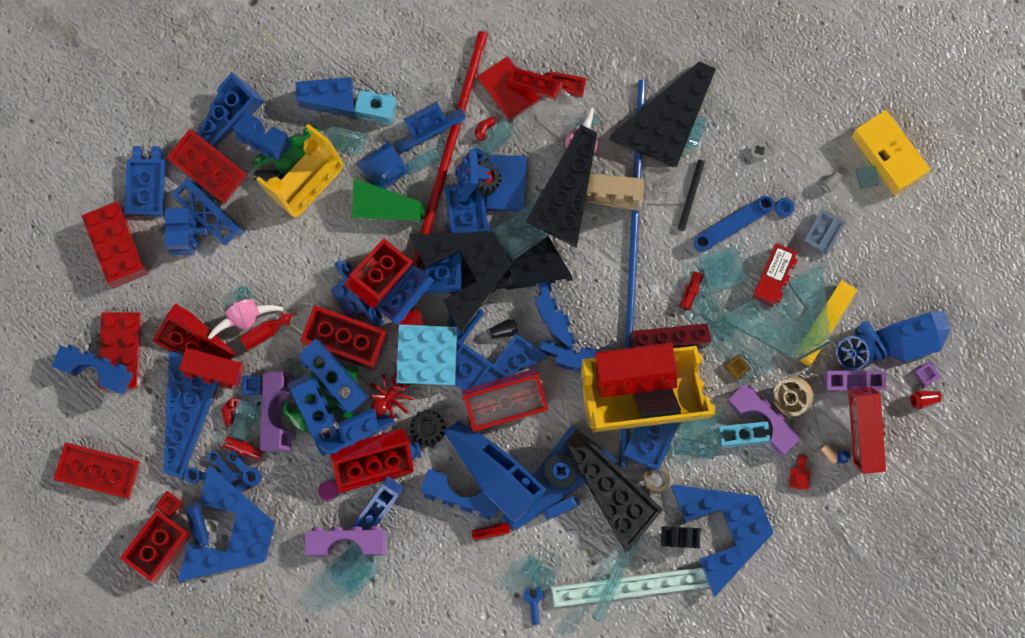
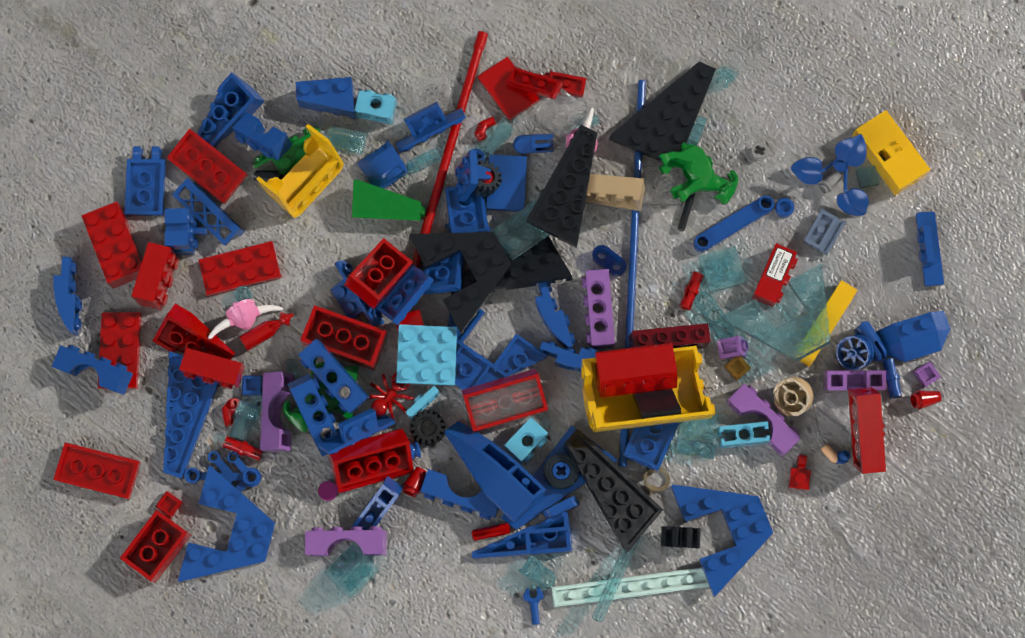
(67, 302): none -> blue slope
(155, 276): none -> red brick
(197, 524): blue slope -> none
(239, 268): none -> red plate
(414, 482): none -> red cone
(422, 402): none -> medium azure plate
(504, 329): black cone -> none
(529, 429): none -> medium azure brick
(534, 143): none -> blue arm
(543, 538): none -> blue wedge
(598, 279): none -> medium lavender brick
(609, 261): none -> clear blue plate
(699, 174): none -> green animal
(726, 73): none -> clear light blue tile
(732, 347): none -> medium lavender bracket
(848, 152): none -> blue plant
(892, 378): none -> blue pin
(929, 249): none -> blue bracket

